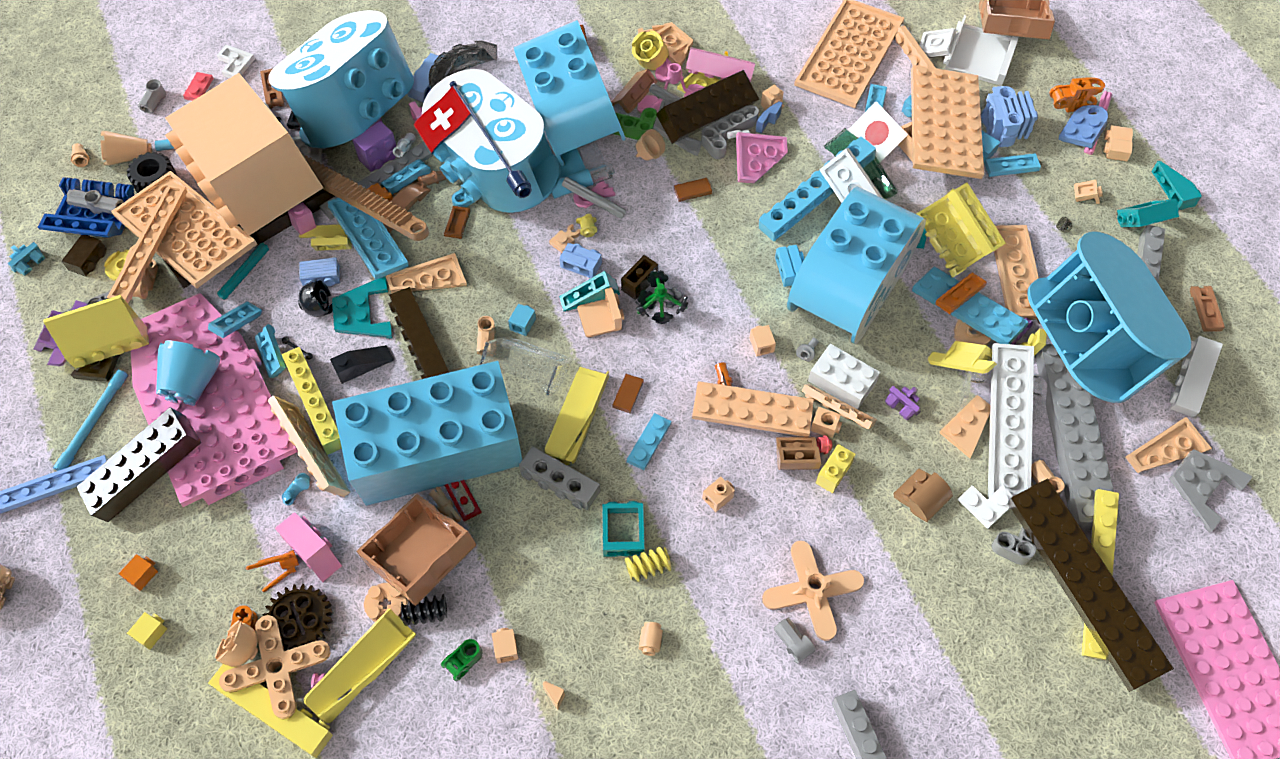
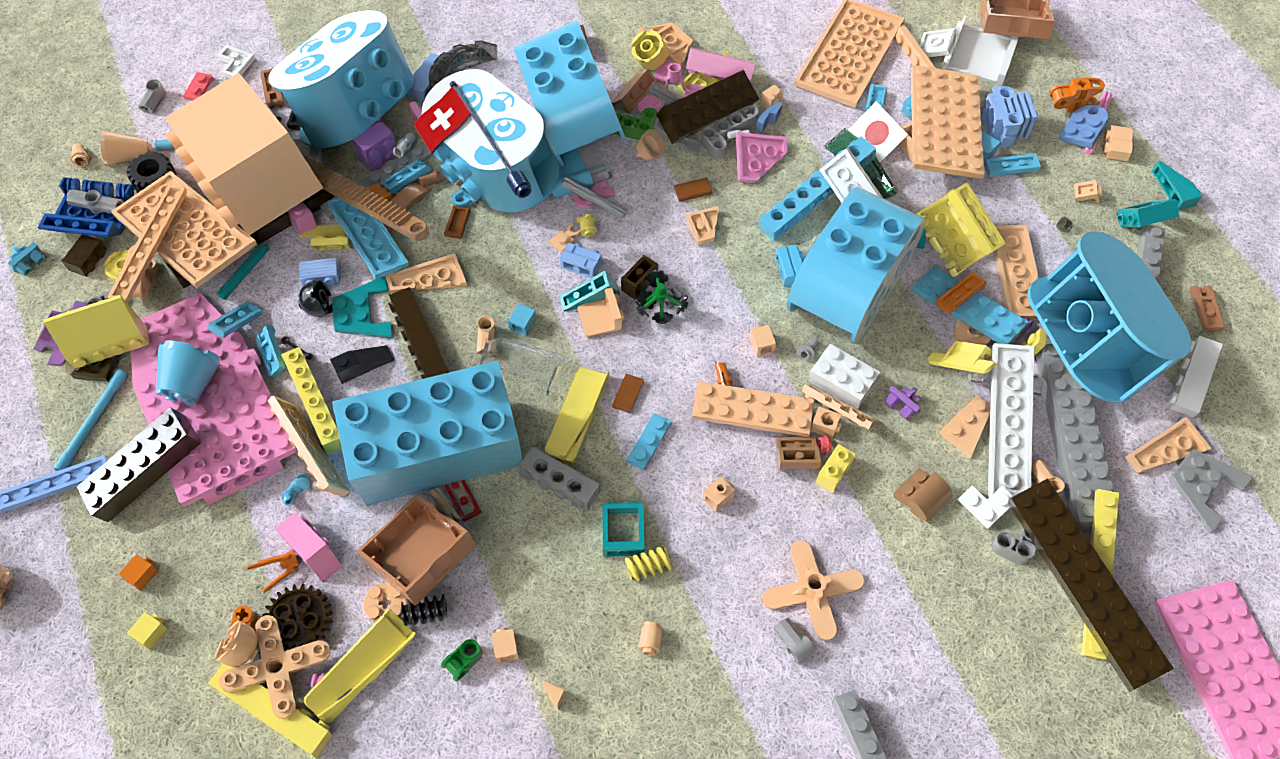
(703, 224): none -> light nougat wing

